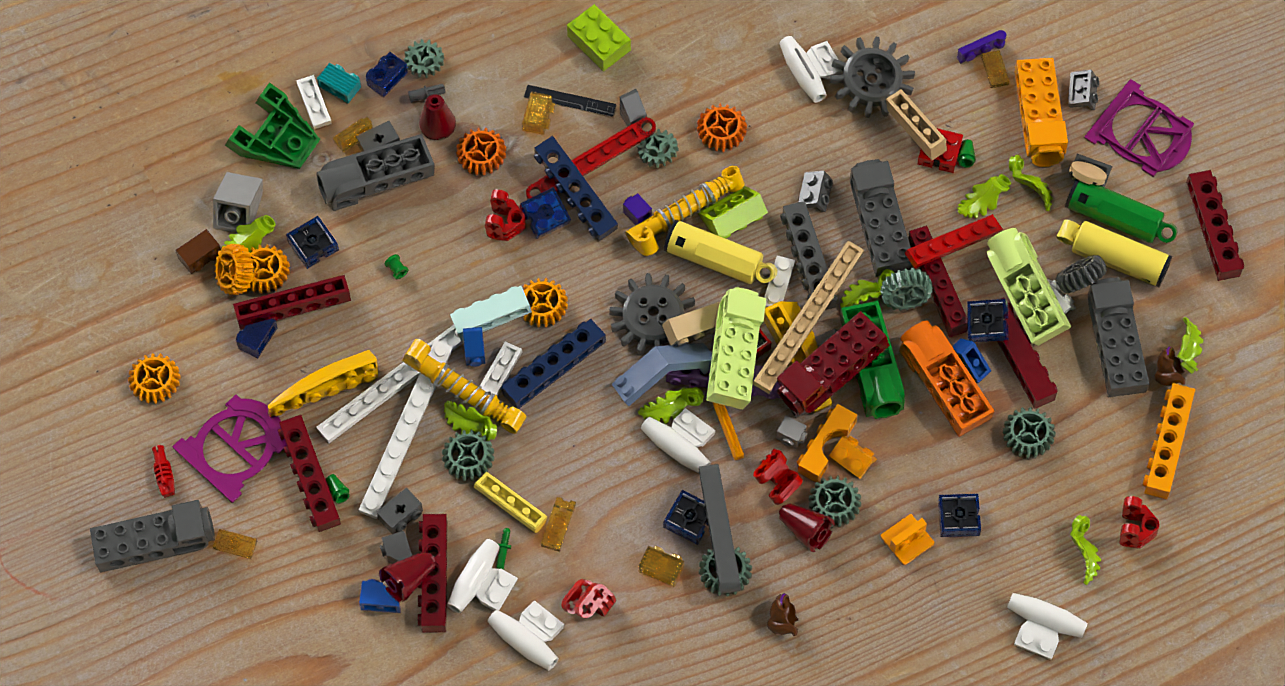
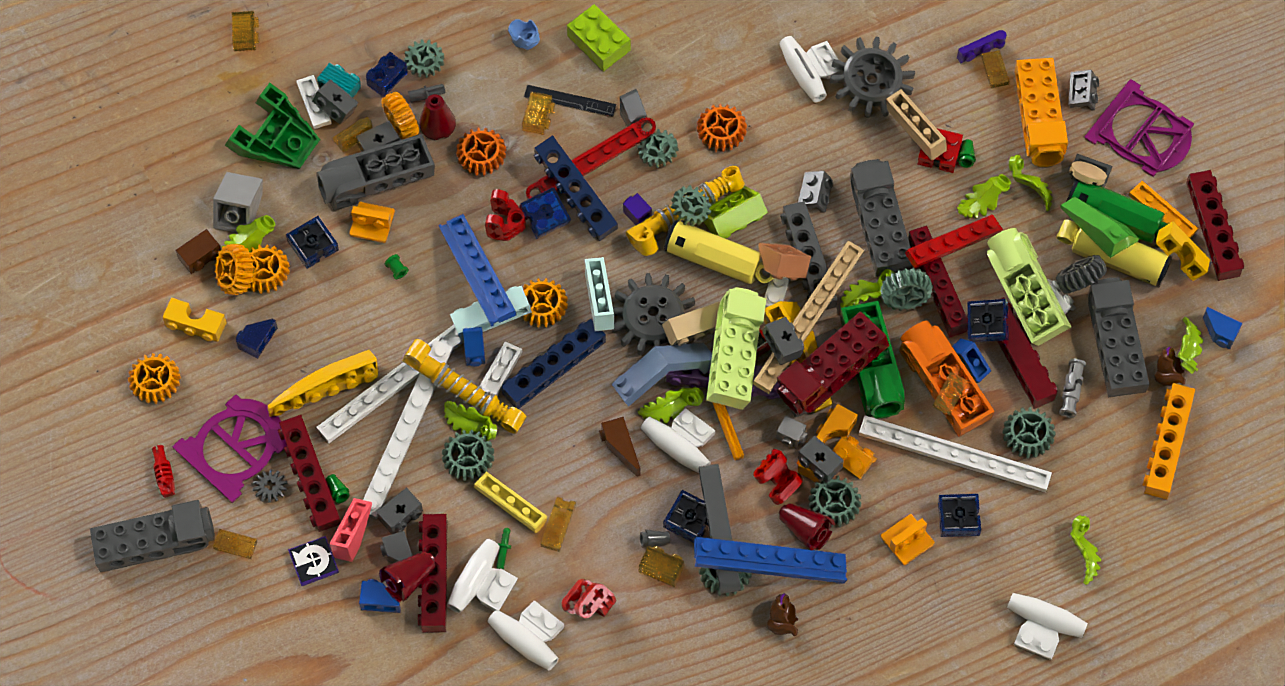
(208, 326): none -> yellow arch
(244, 30): none -> clear yellow brick
(276, 490): none -> dark grey gear
(293, 301): dark red brick -> none
(313, 561): none -> tile
(335, 102): none -> dark grey brick
(351, 530): none -> coral slope
(371, 222): none -> light orange bracket
(400, 115): none -> light orange gear
(477, 270): none -> blue plate
(524, 34): none -> medium blue hair
(599, 294): none -> light aqua brick
(619, 443): none -> reddish brown slope
(654, 538): none -> dark grey cone
(691, 204): none -> sand green gear
(770, 560): none -> blue plate
(783, 340): none -> dark grey brick
(784, 261): none -> nougat slope
(817, 450): none -> dark grey brick
(950, 393): none -> clear yellow plate
(955, 453): none -> white plate
(1072, 388): none -> light grey piece
(1101, 228): none -> bright green wedge
(1130, 533): red piece -> none
(1147, 196): none -> light orange plate
(1193, 260): none -> yellow arch
(1221, 328): none -> blue slope

